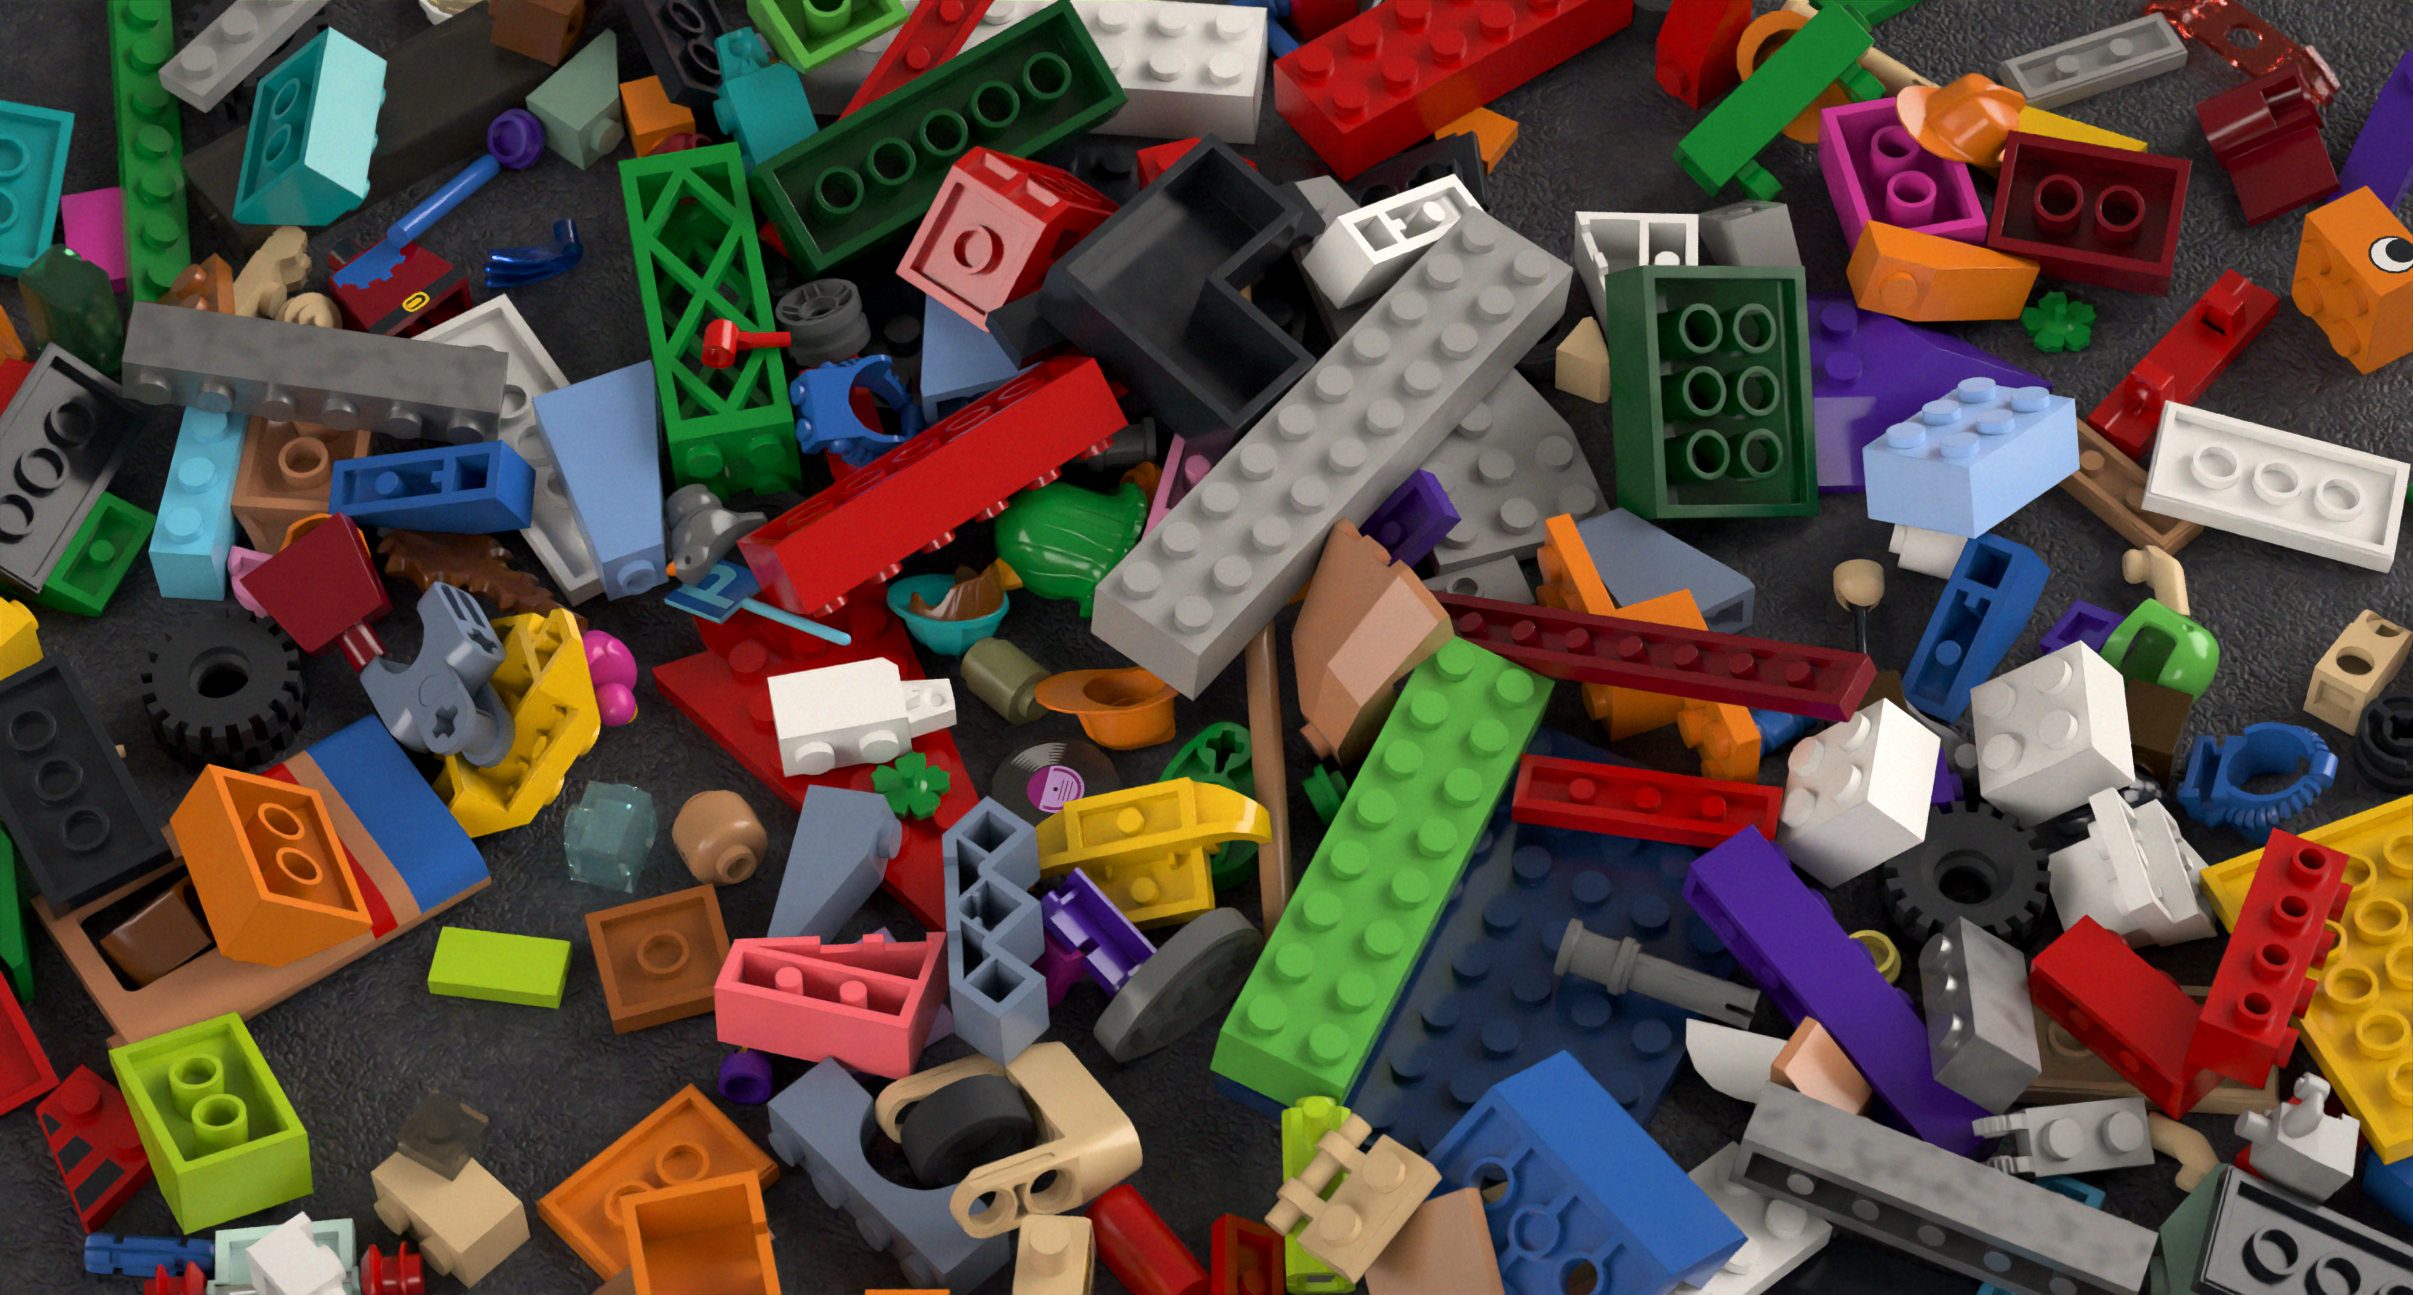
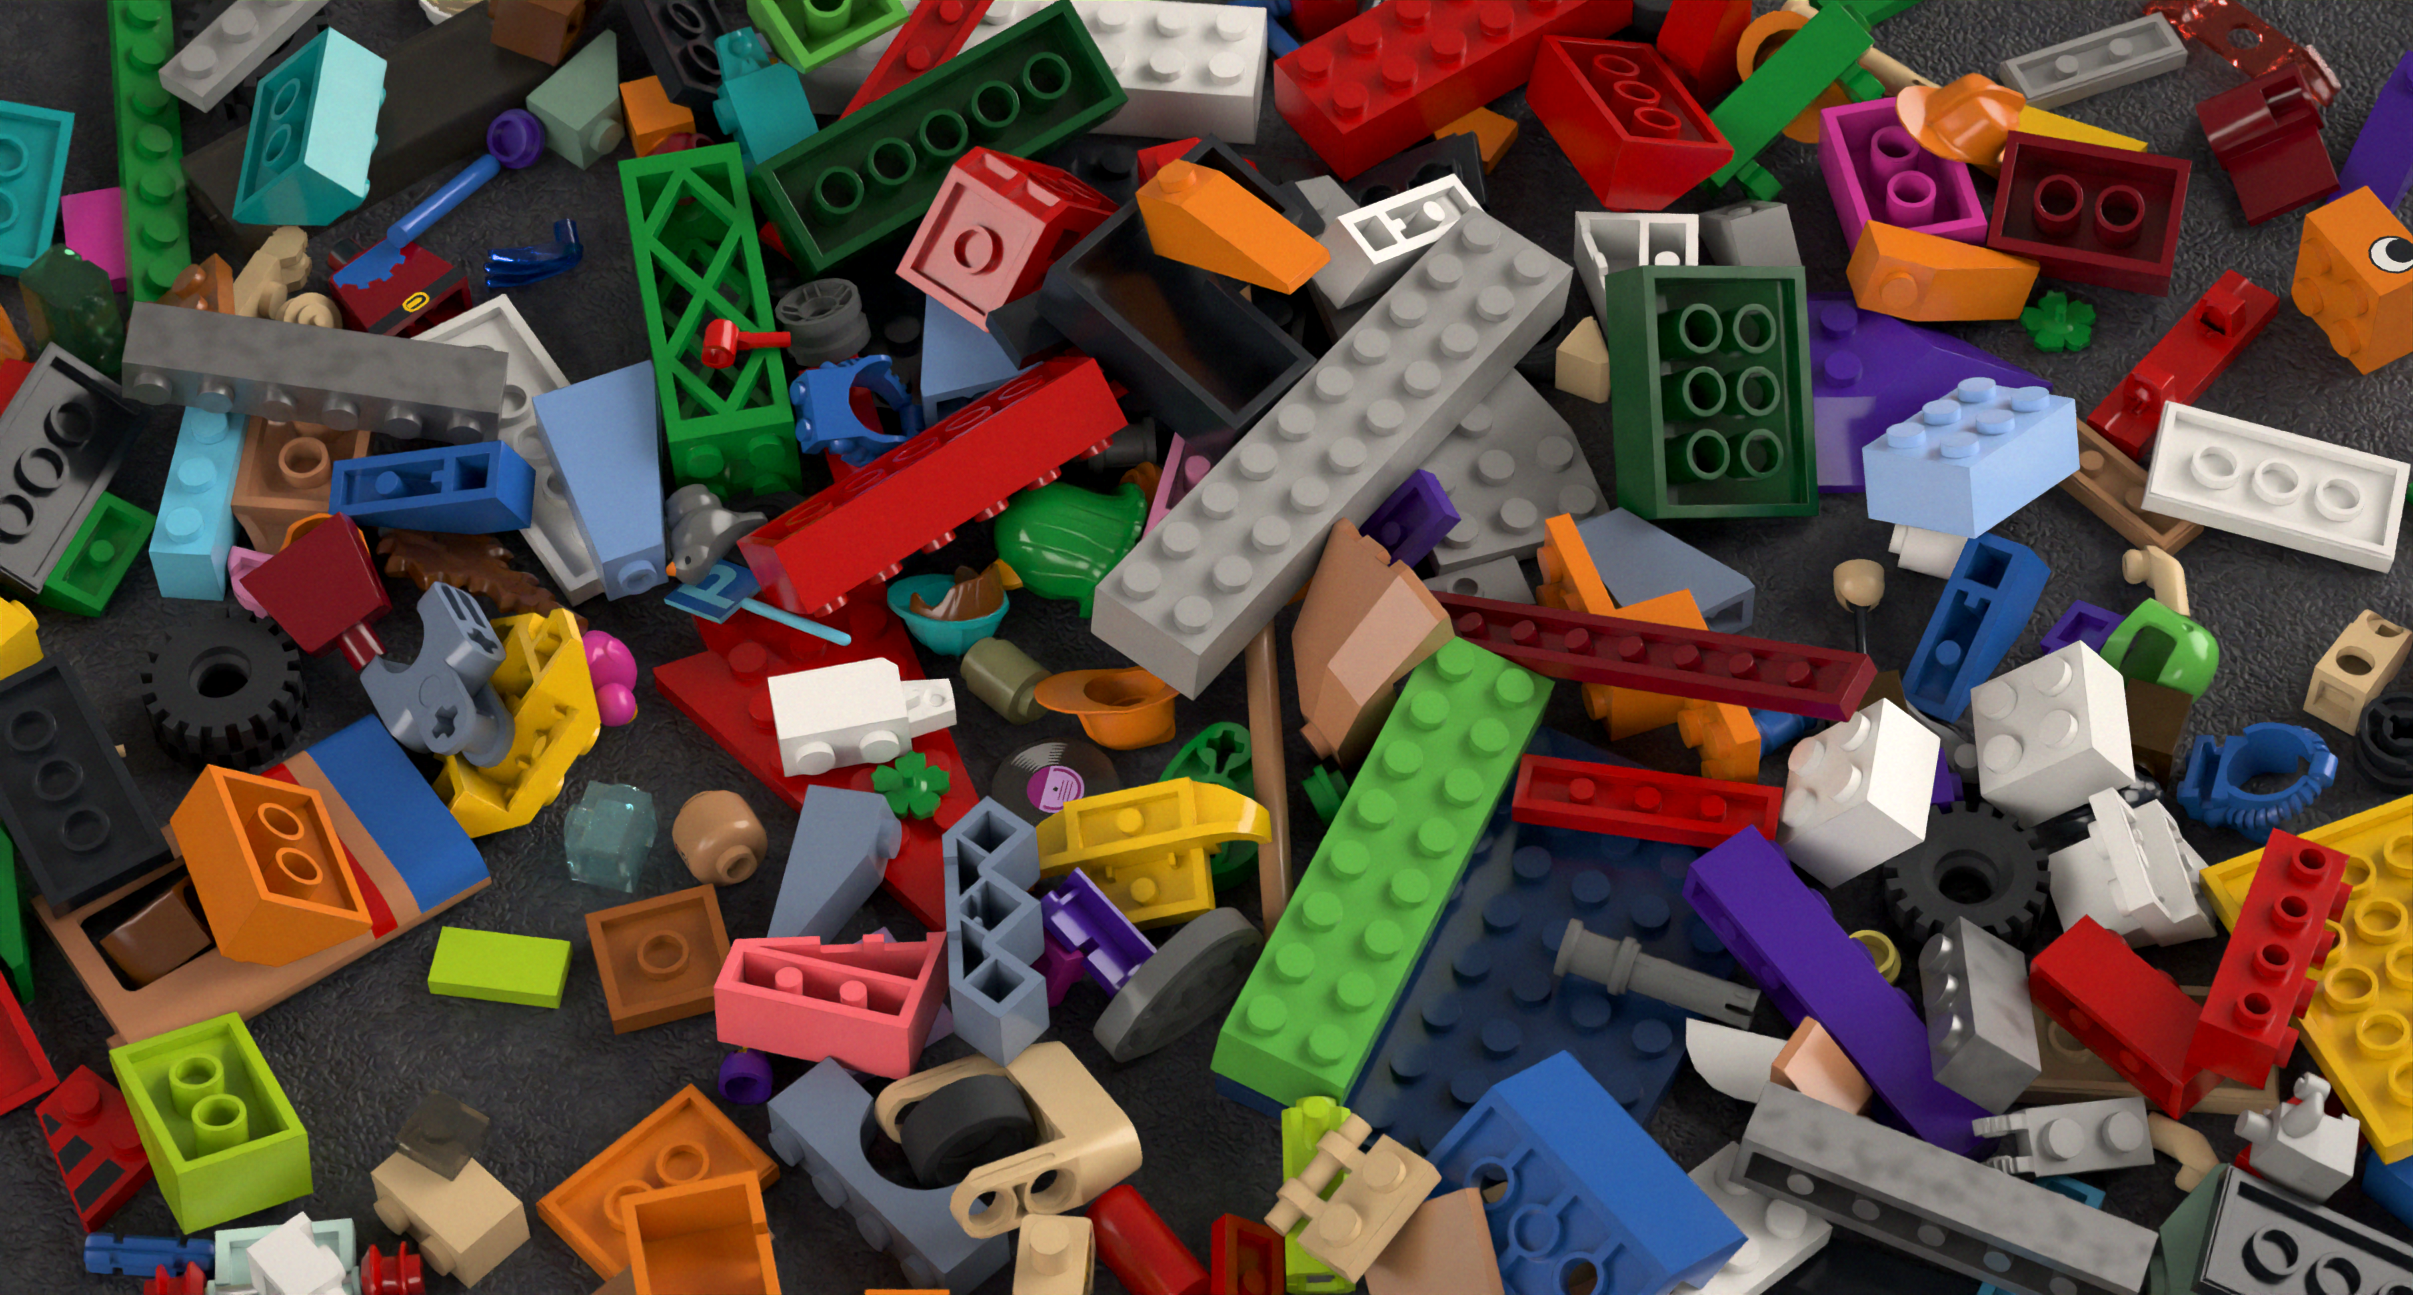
(1223, 228): none -> orange slope
(1624, 121): none -> red slope

